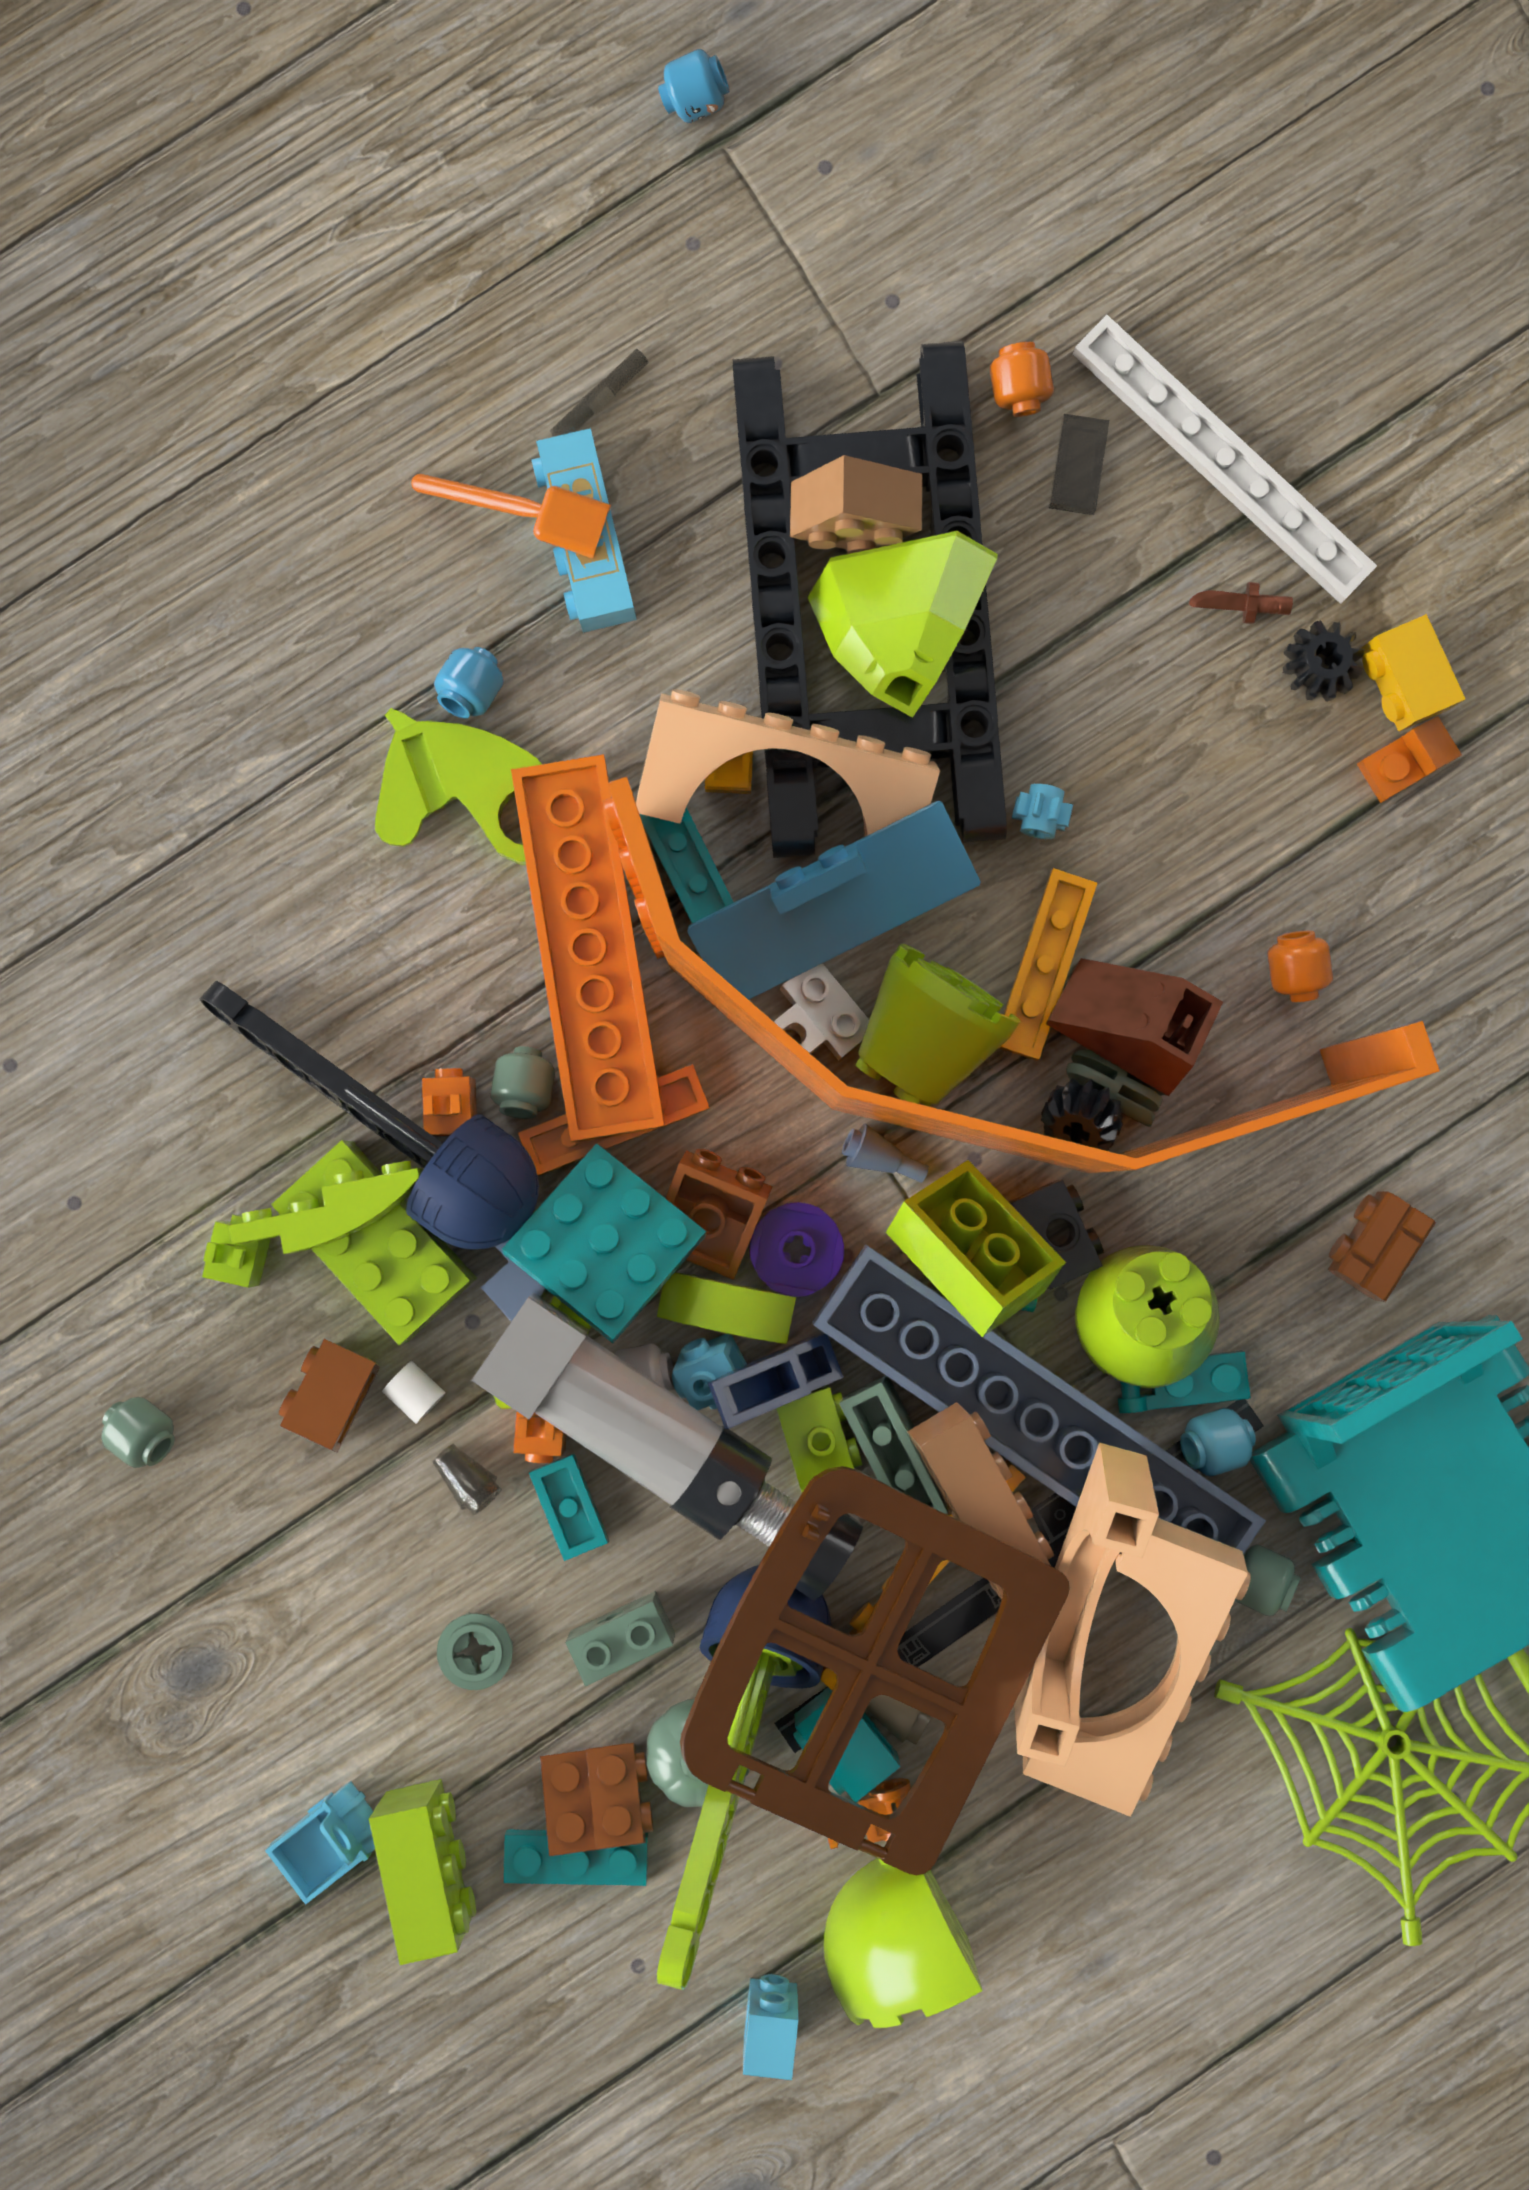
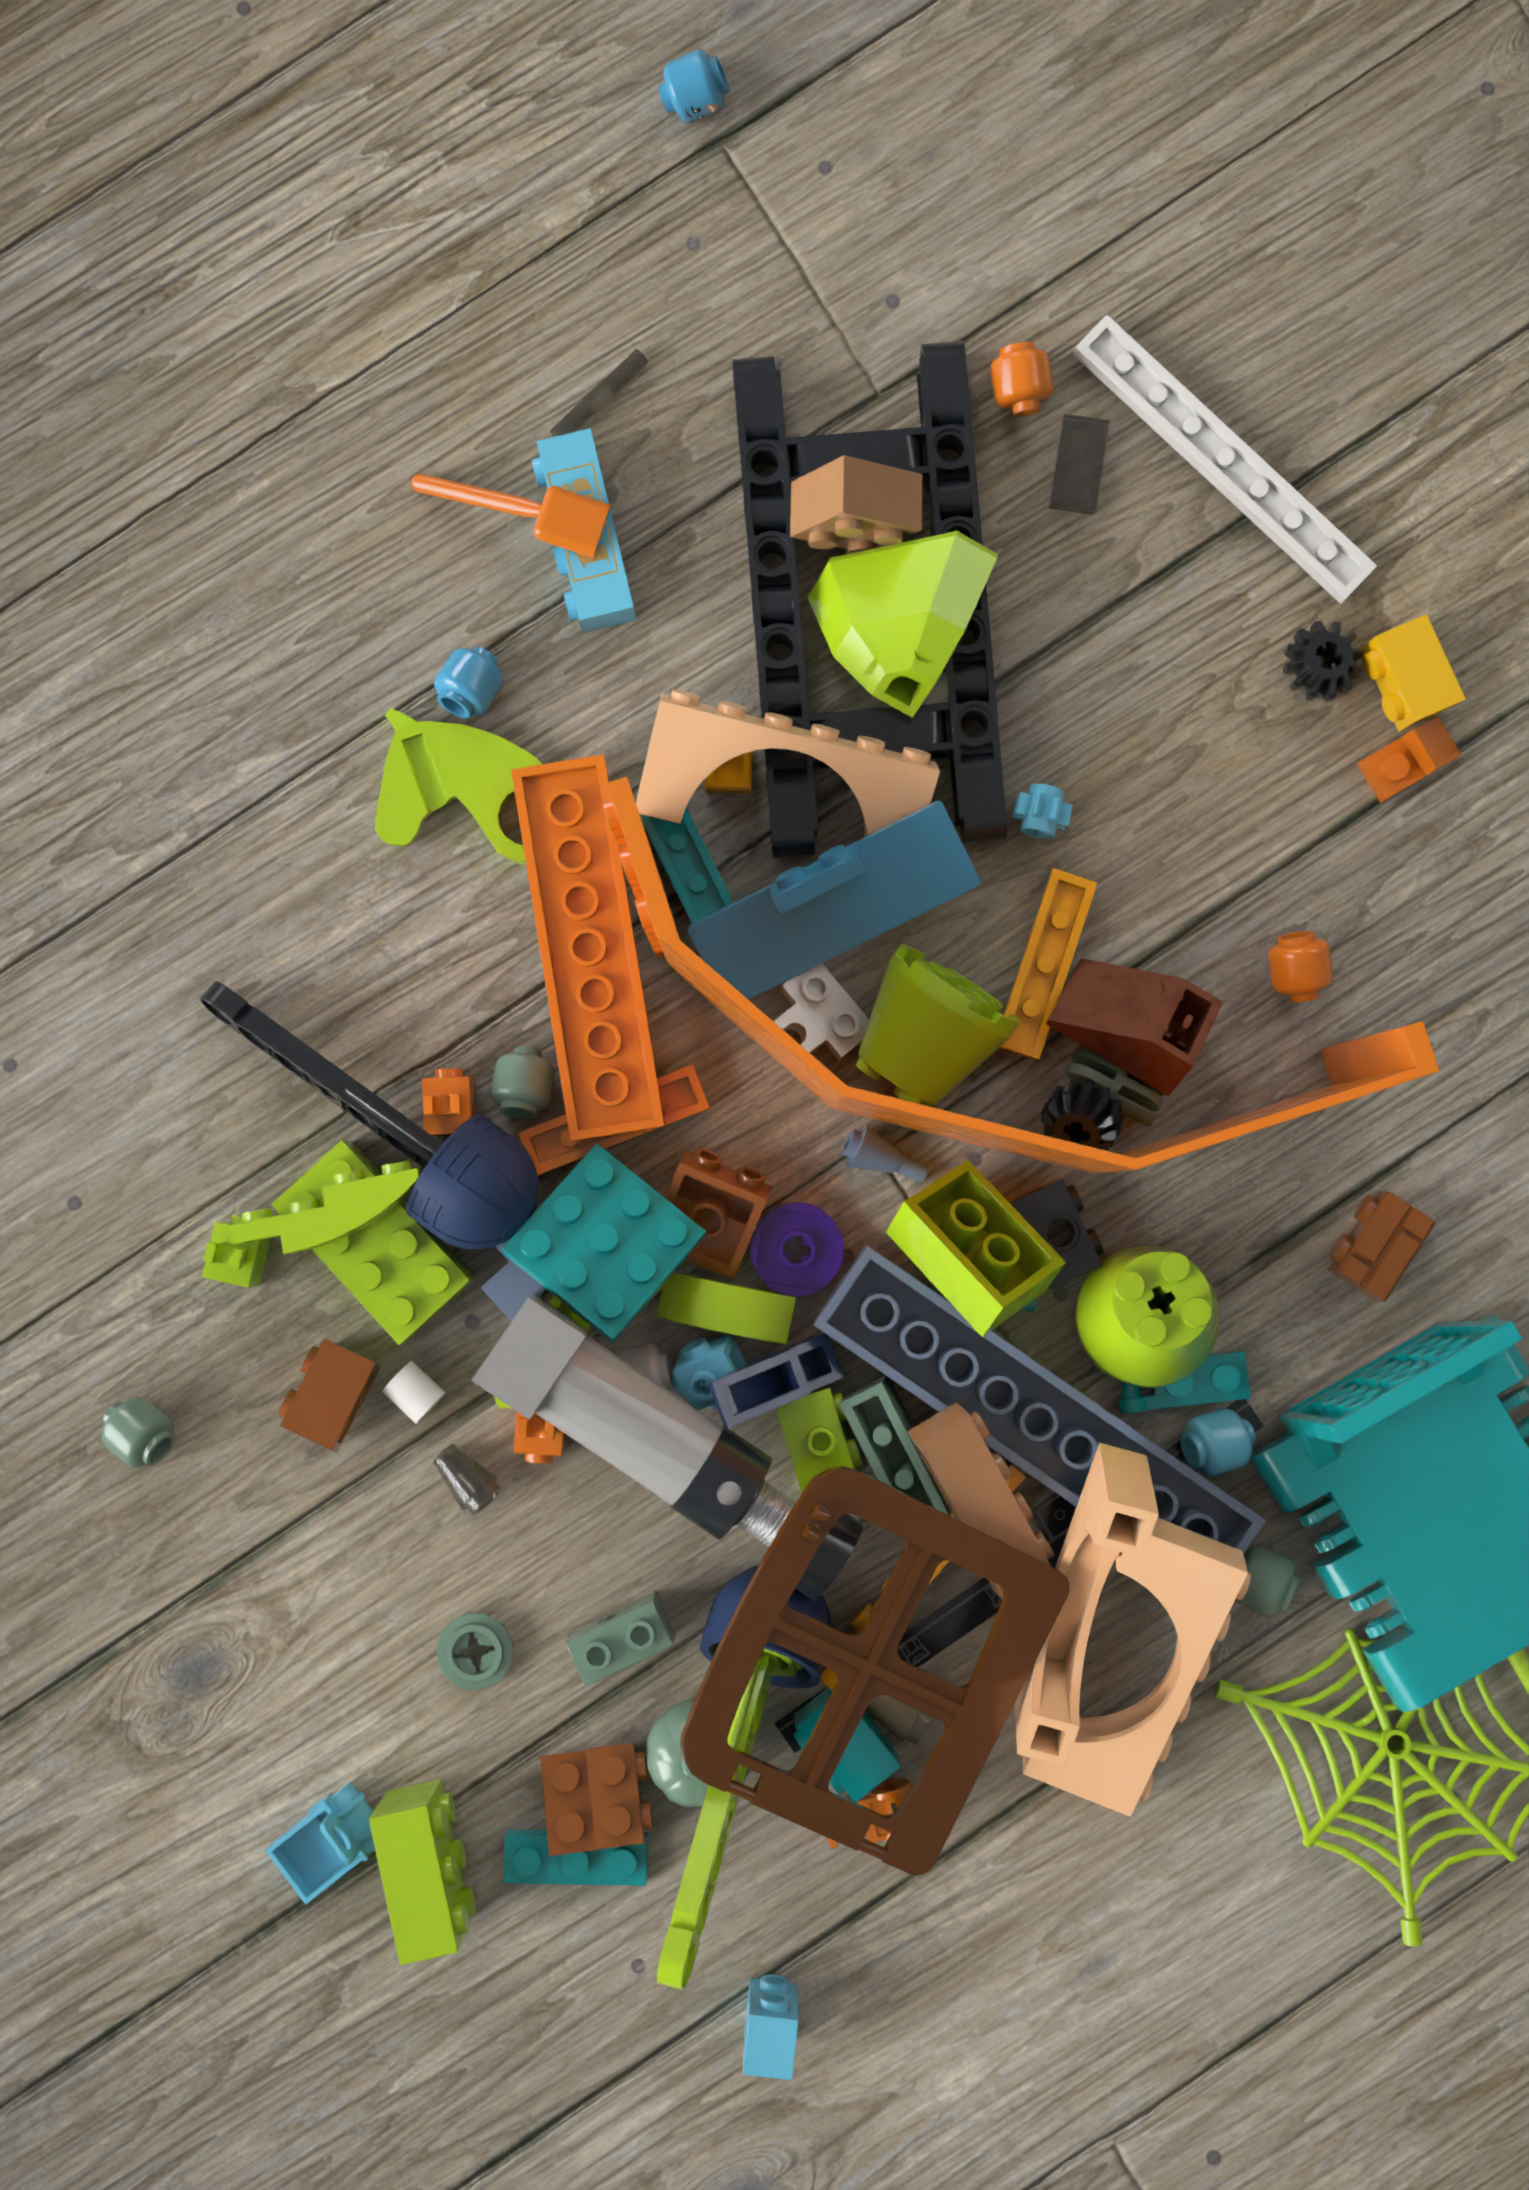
(569, 1507): teal plate -> none
(896, 1947): lime brick -> none
(1249, 603): copper piece -> none

